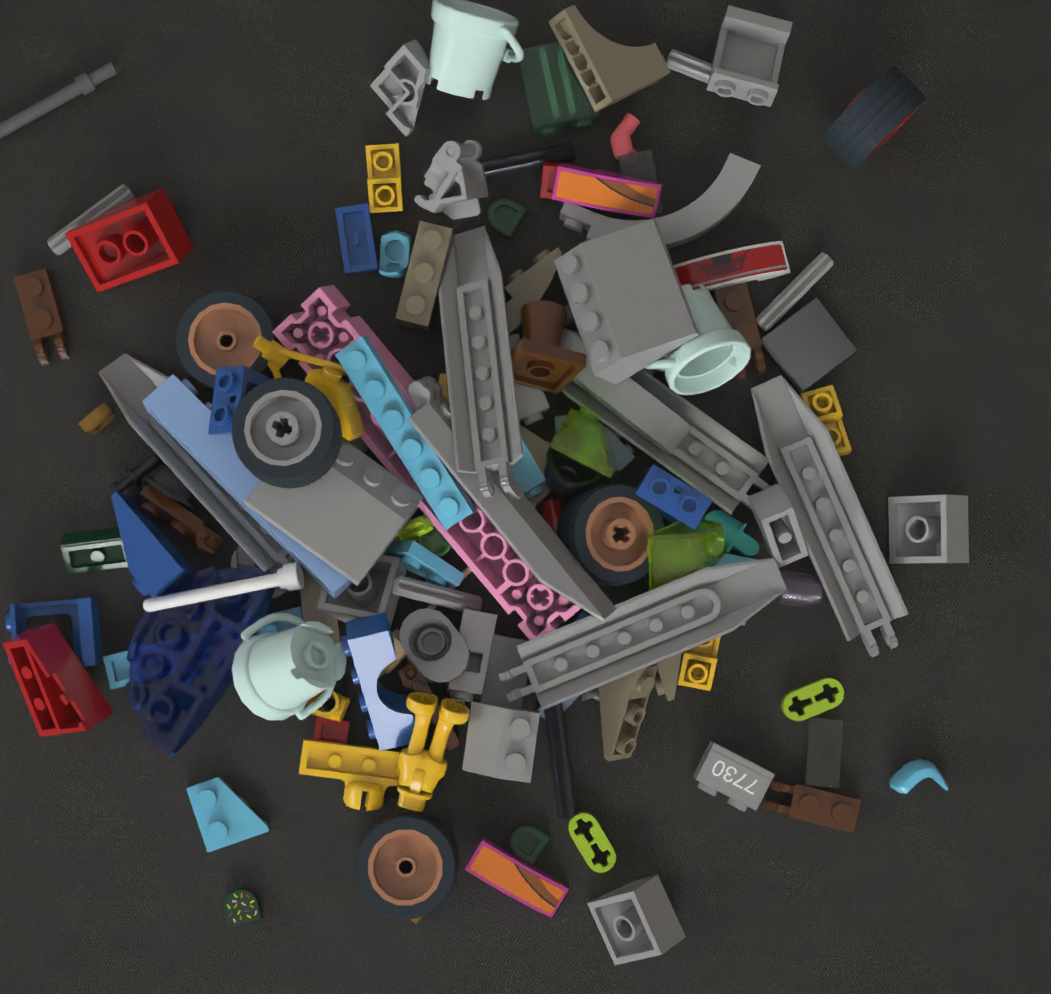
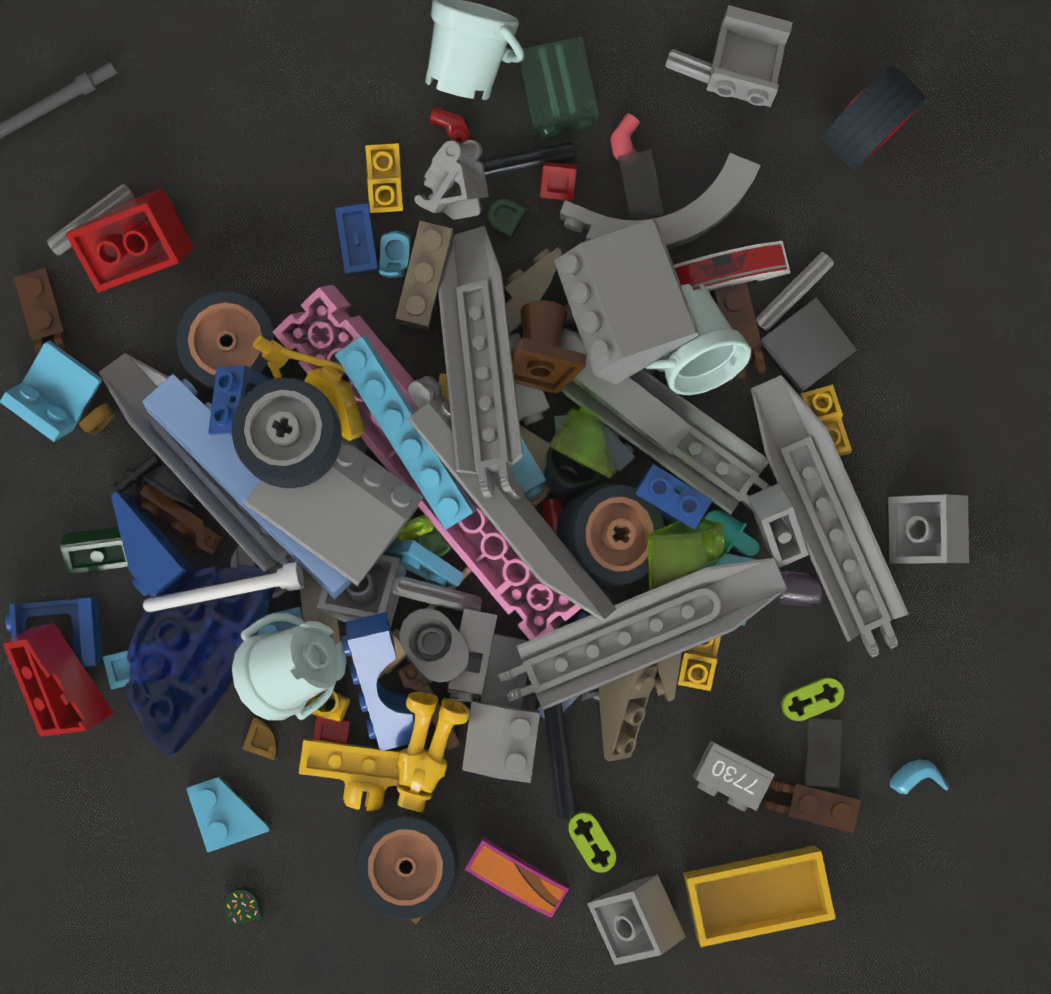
(53, 392): none -> medium azure bracket
(261, 739): none -> pearl gold tile
(403, 85): light grey slope -> none
(454, 124): none -> red arm
(528, 842): dark green tile -> none
(602, 66): dark tan arch -> none
(606, 191): slope -> none
(759, 895): none -> yellow piece

